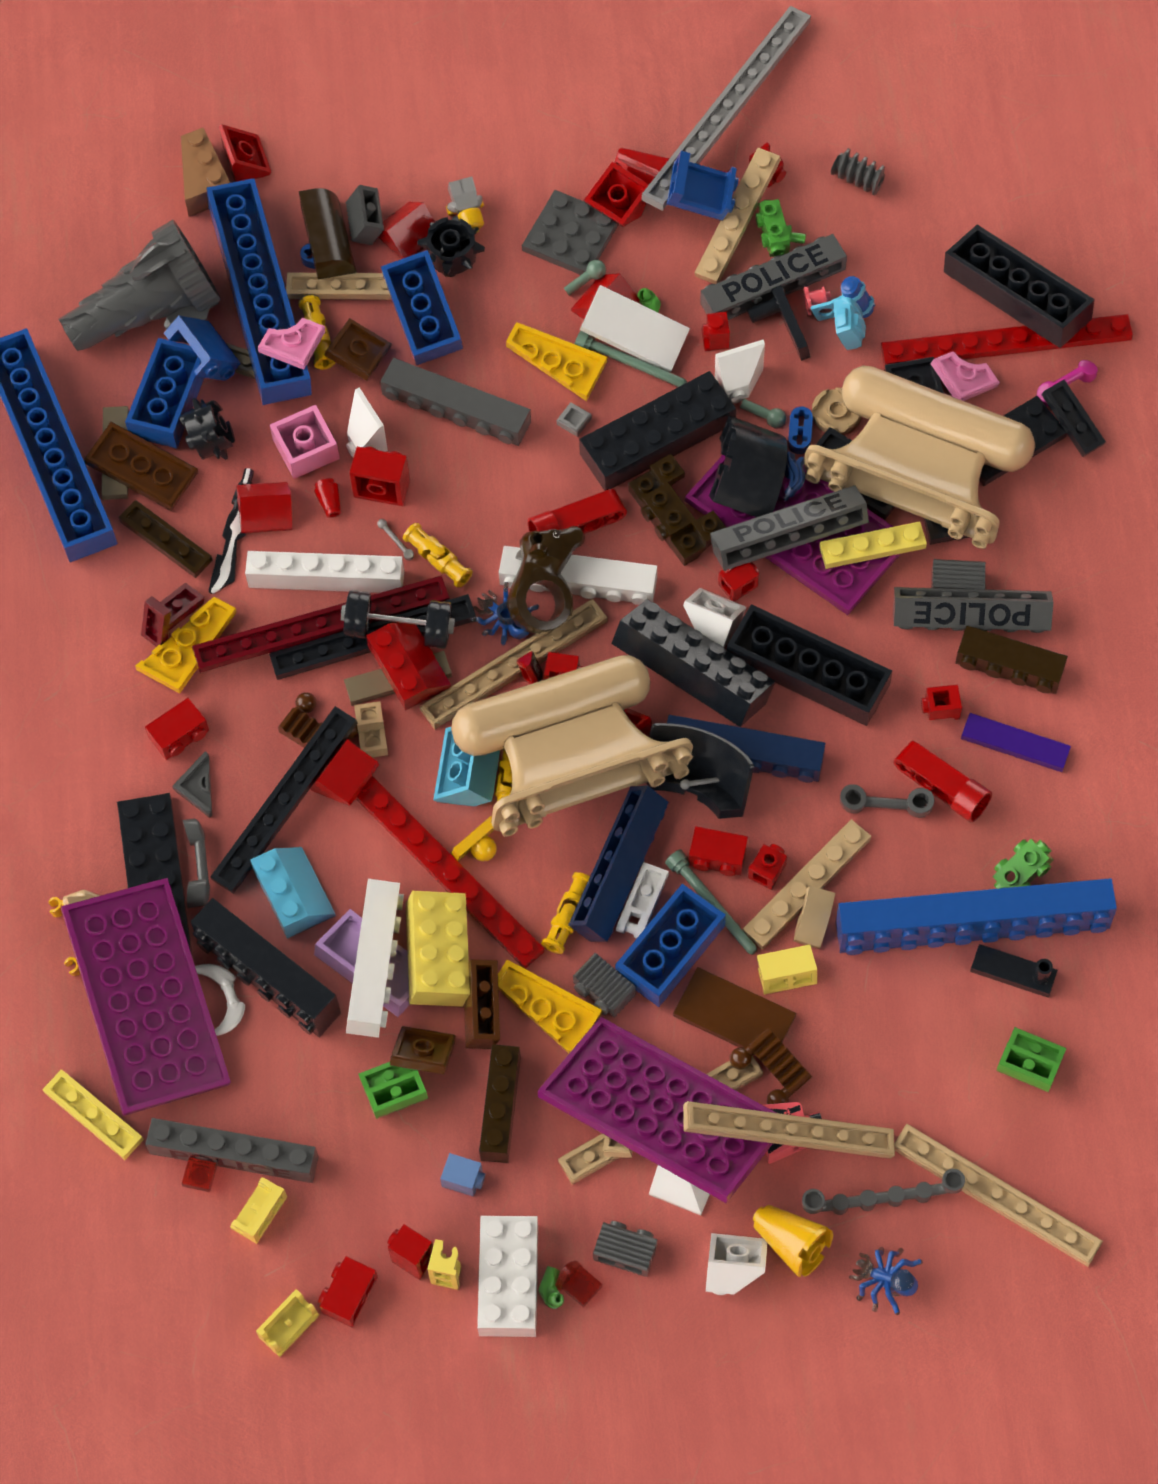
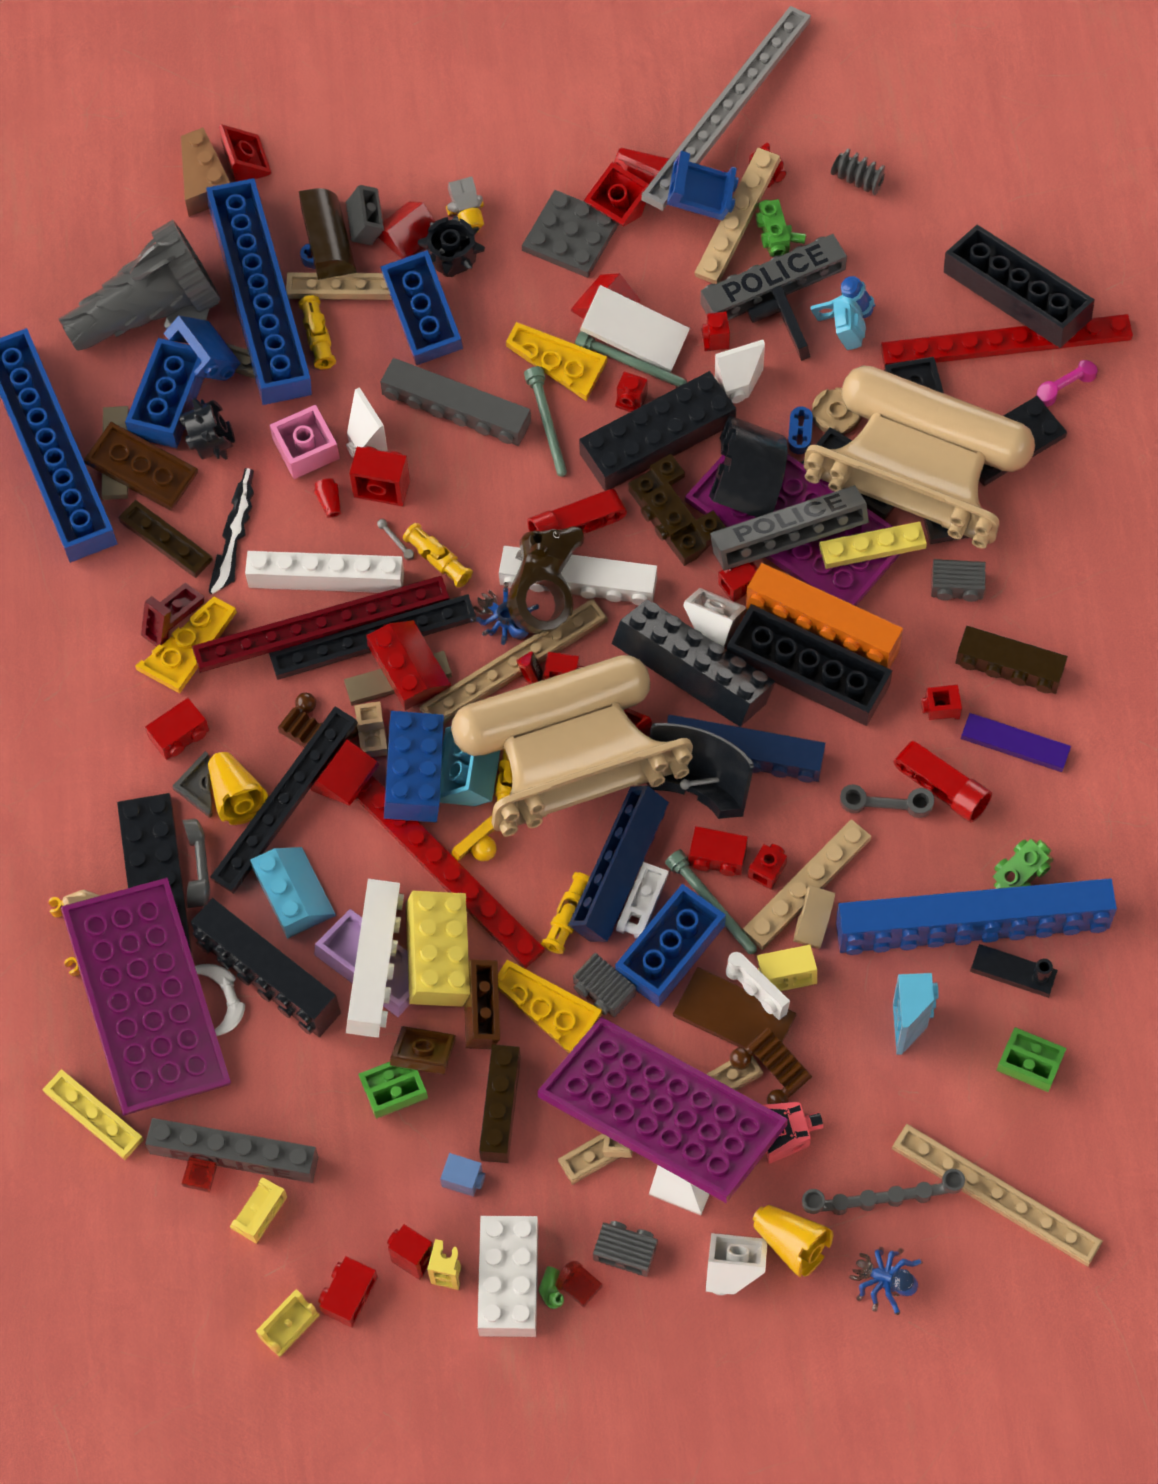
(234, 789): none -> yellow cone
(264, 507): red slope -> none
(293, 344): bright pink tile -> none
(357, 615): black axle -> none
(358, 349): reddish brown tile -> none
(413, 766): none -> blue brick
(535, 378): none -> sand green piece
(574, 419): light grey tile -> none
(595, 270): sand green bar -> none
(631, 392): none -> red brick
(649, 299): bright green arm -> none
(757, 984): none -> white plate
(775, 417): sand green bar -> none
(788, 1130): tan tile -> none
(796, 474): dark blue piece -> none
(815, 297): coral brick -> none
(825, 615): none -> orange brick
(913, 1007): none -> medium azure slope
(964, 378): bright pink tile -> none
(974, 608): dark grey brick -> none
(1073, 418): black plate -> none

